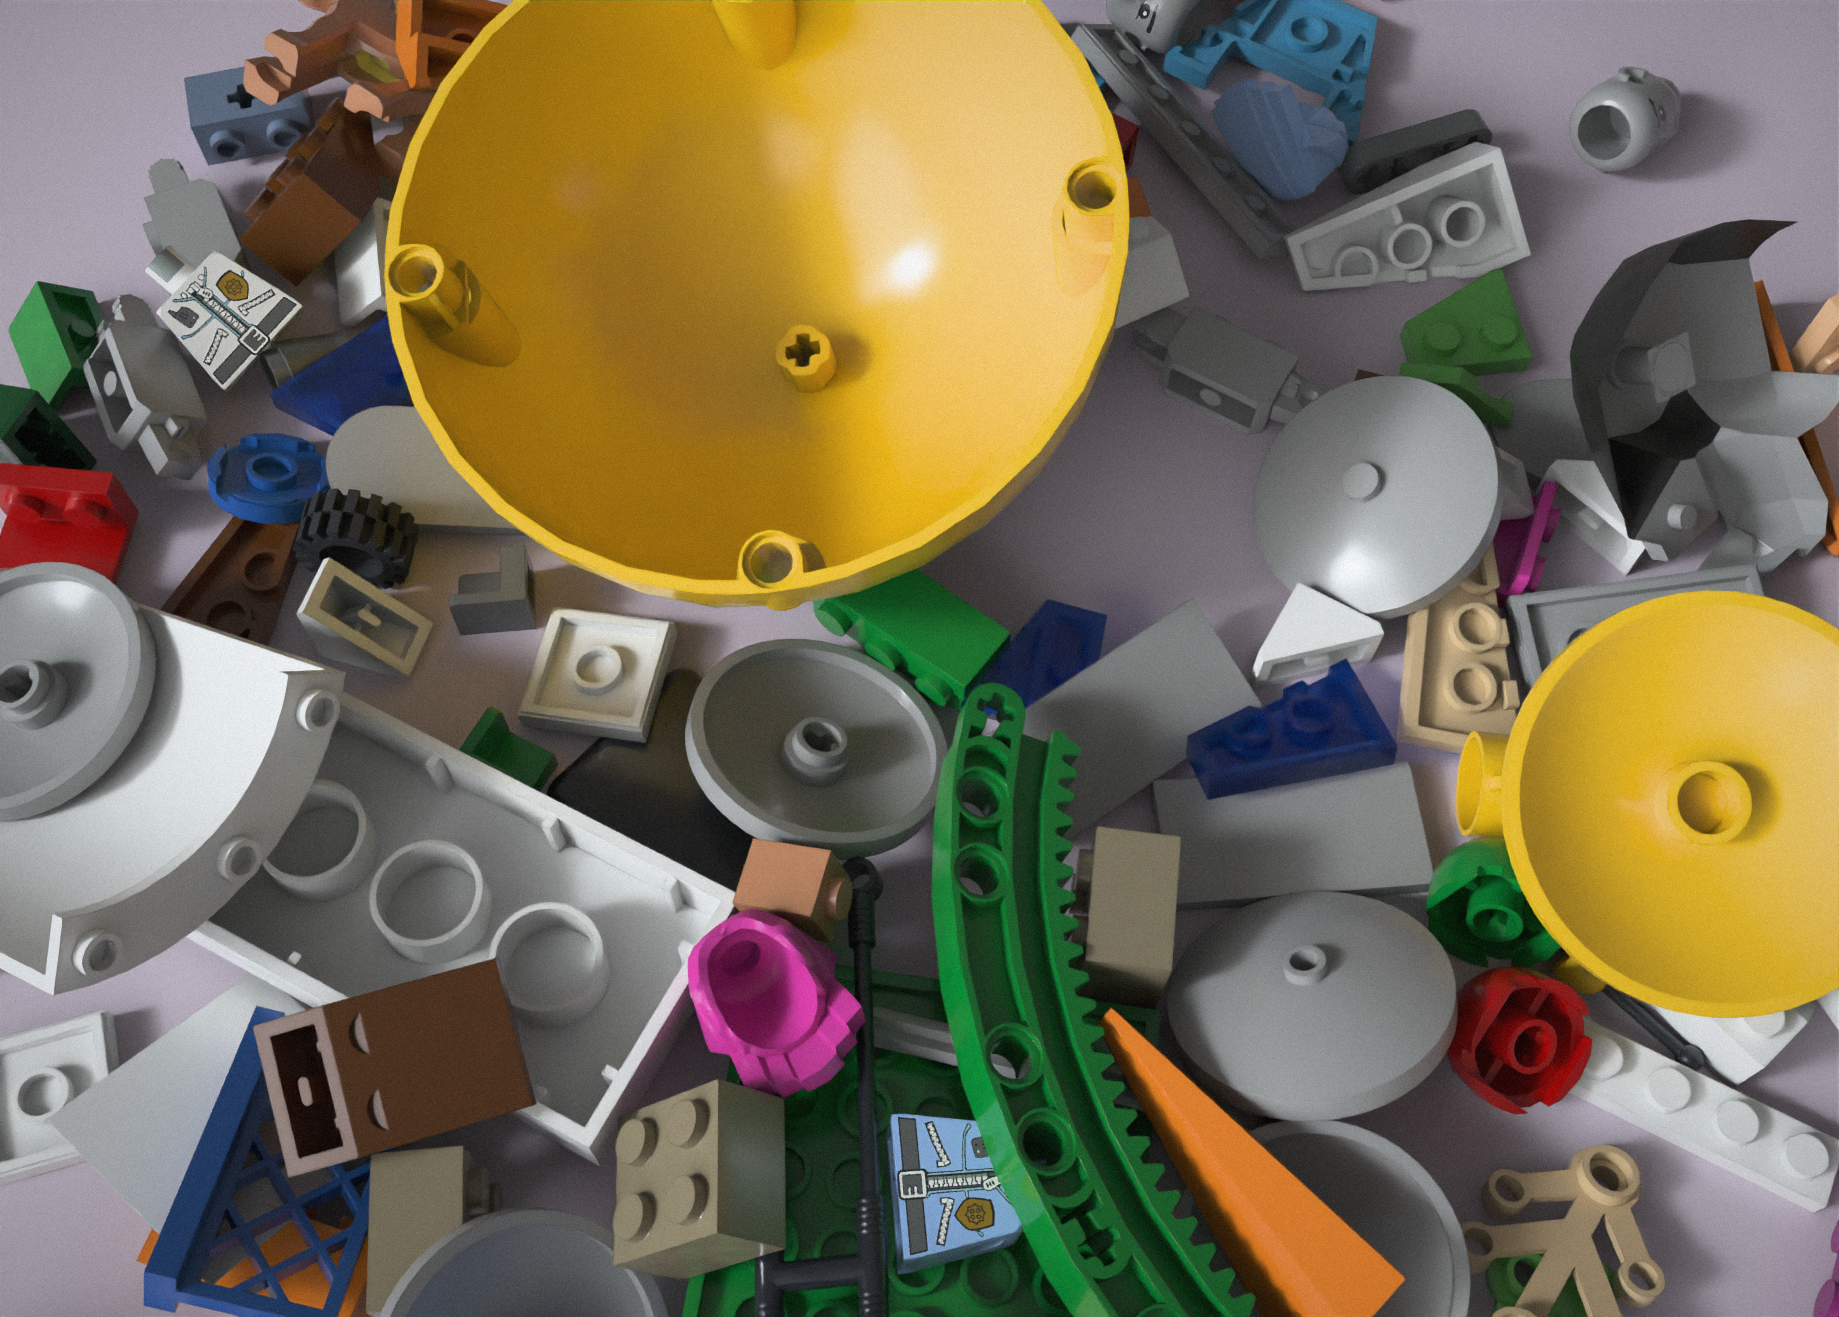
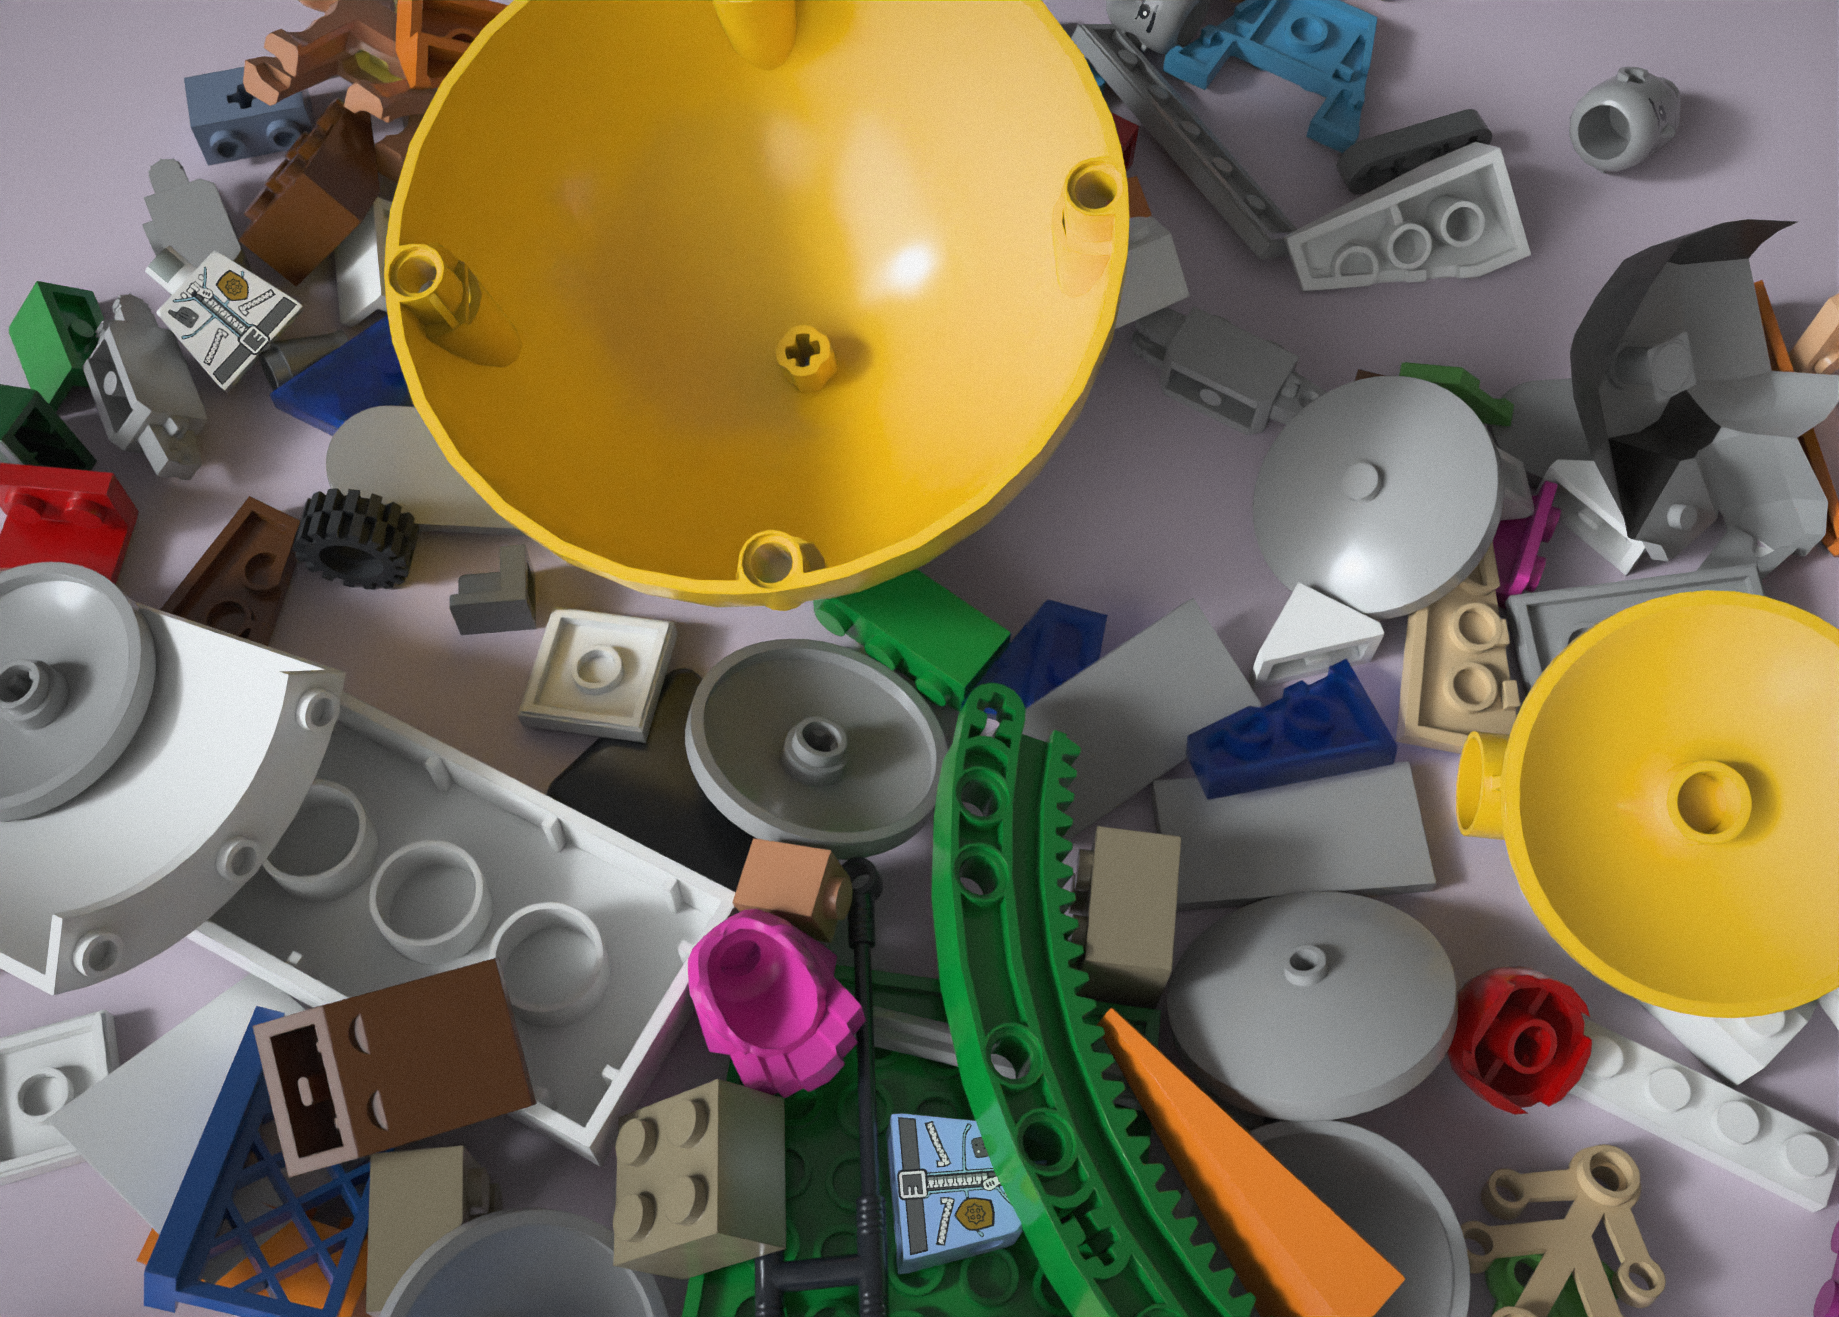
(266, 477): blue tile -> none
(361, 623): white slope -> none
(507, 752): green panel -> none
(1280, 141): light blue hair -> none
(1470, 330): bright green wing -> none
(1481, 910): green cylinder -> none
(1585, 983): black hinge -> none

